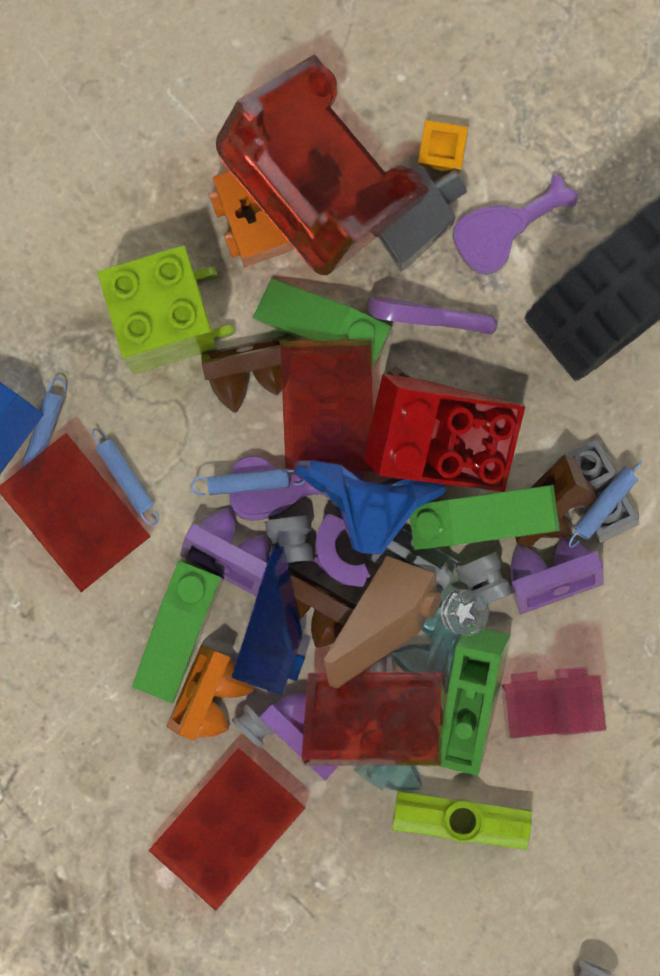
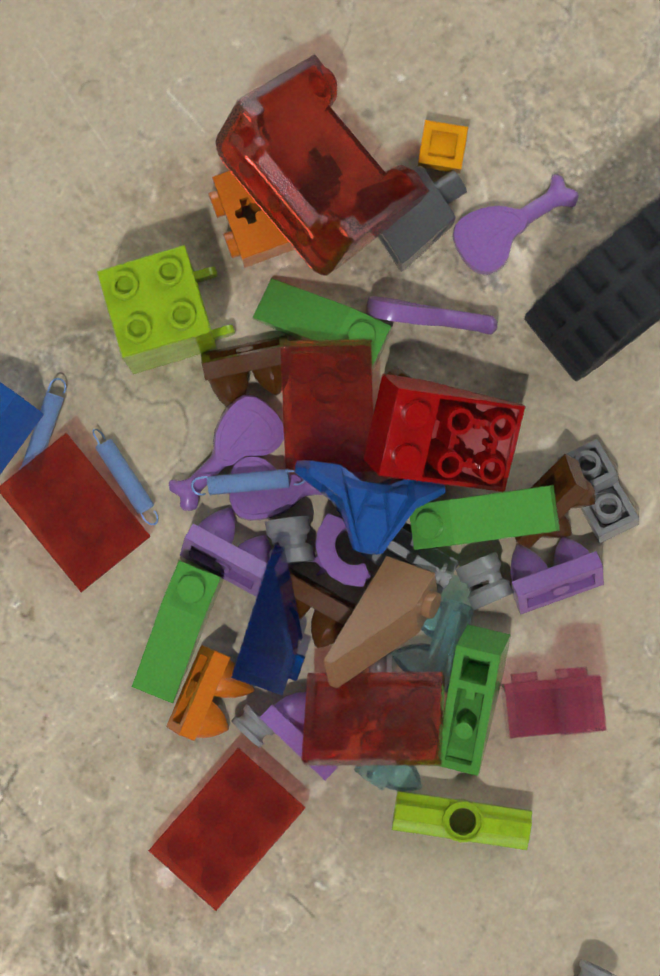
(243, 430): none -> medium lavender piece
(464, 612): clear tile -> none
(605, 504): light blue piece -> none

